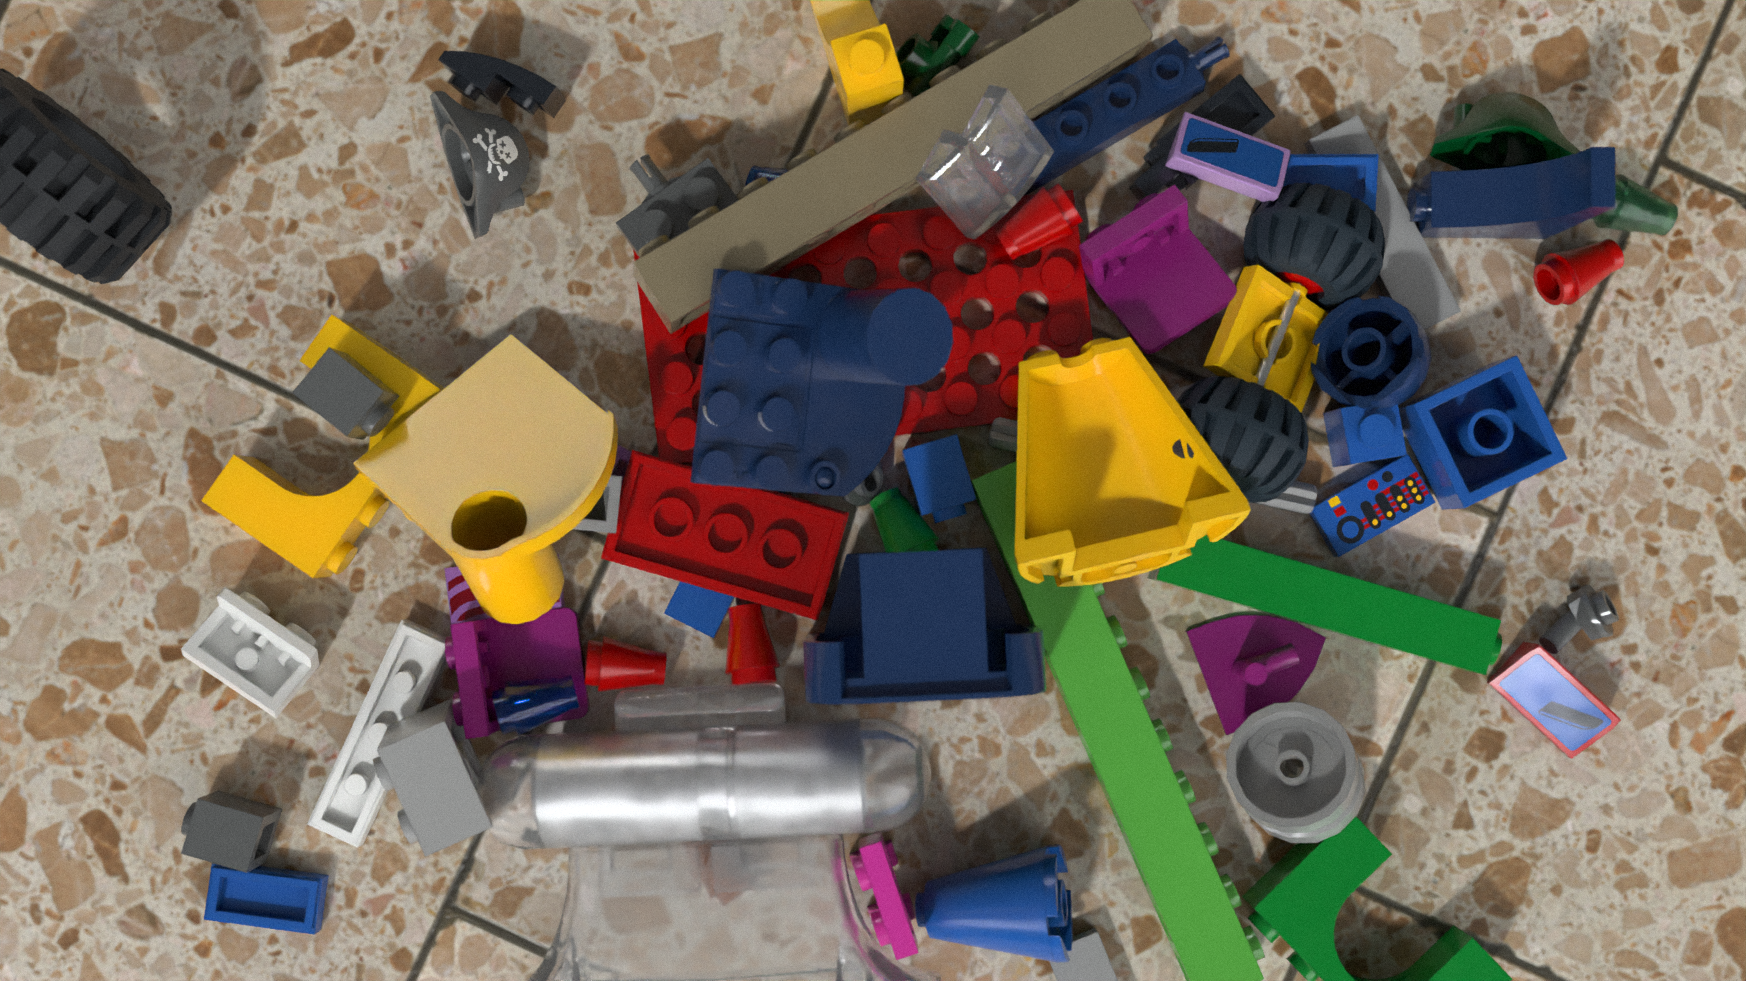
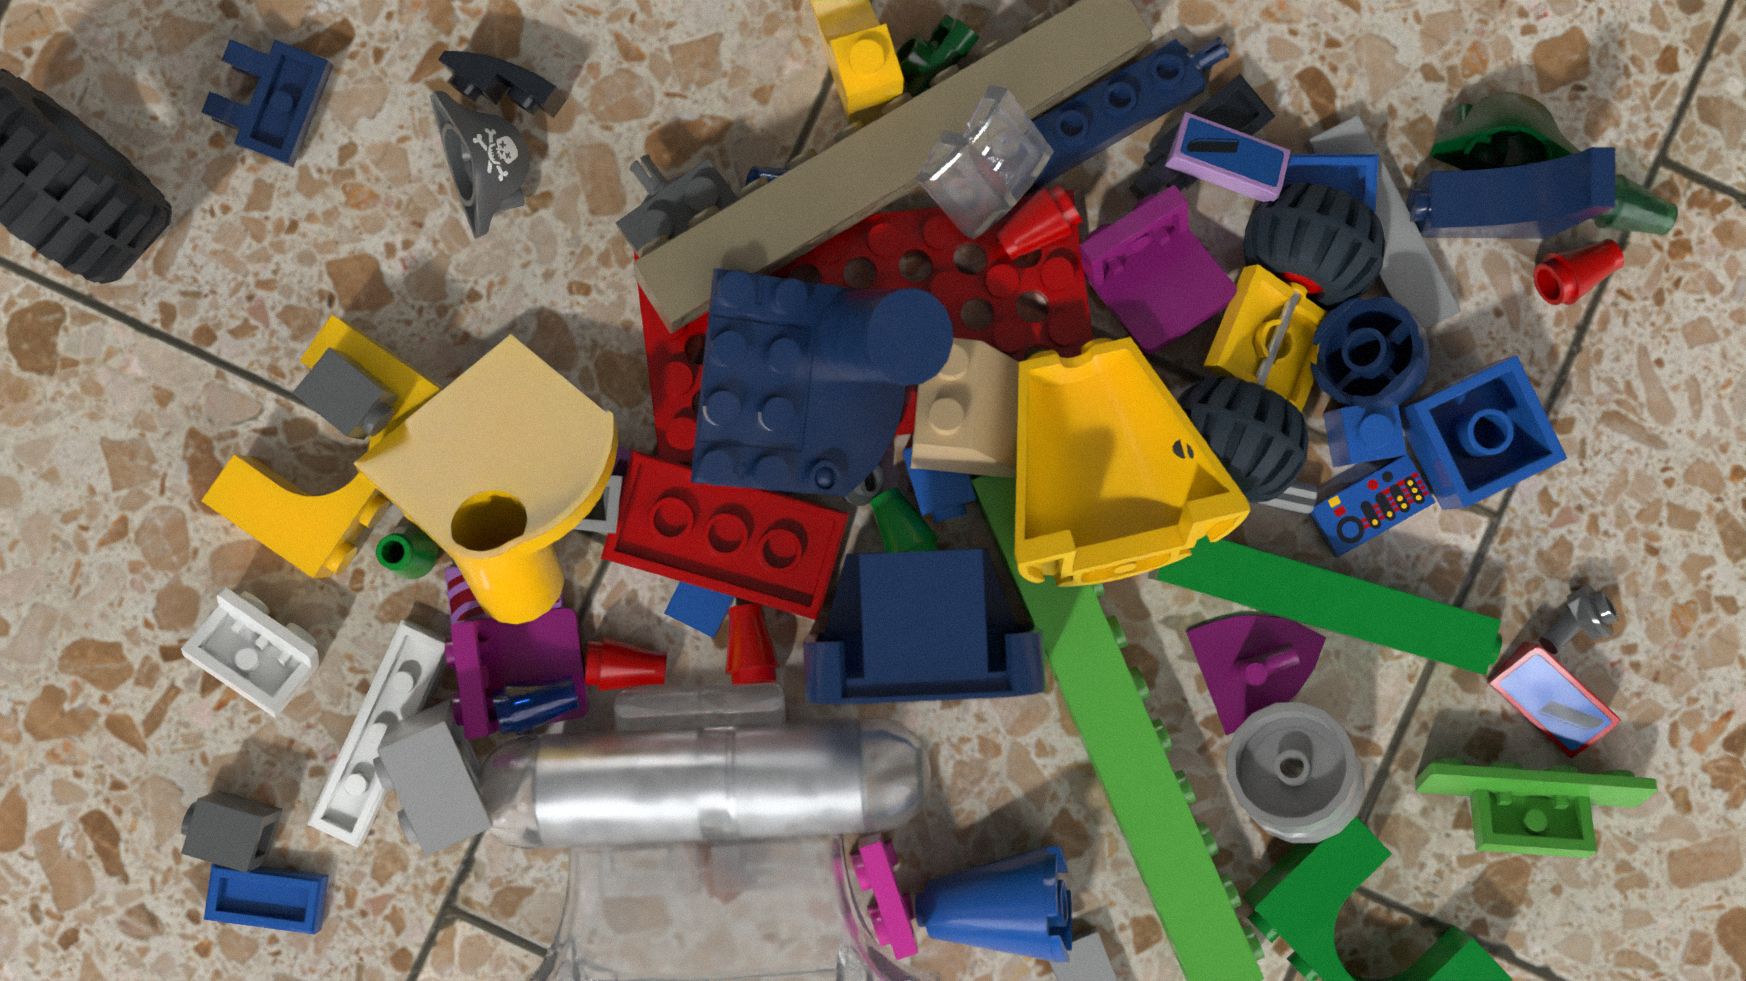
(282, 101): none -> dark blue plate
(419, 552): none -> green cone
(969, 414): none -> tan slope
(1534, 808): none -> bright green bracket

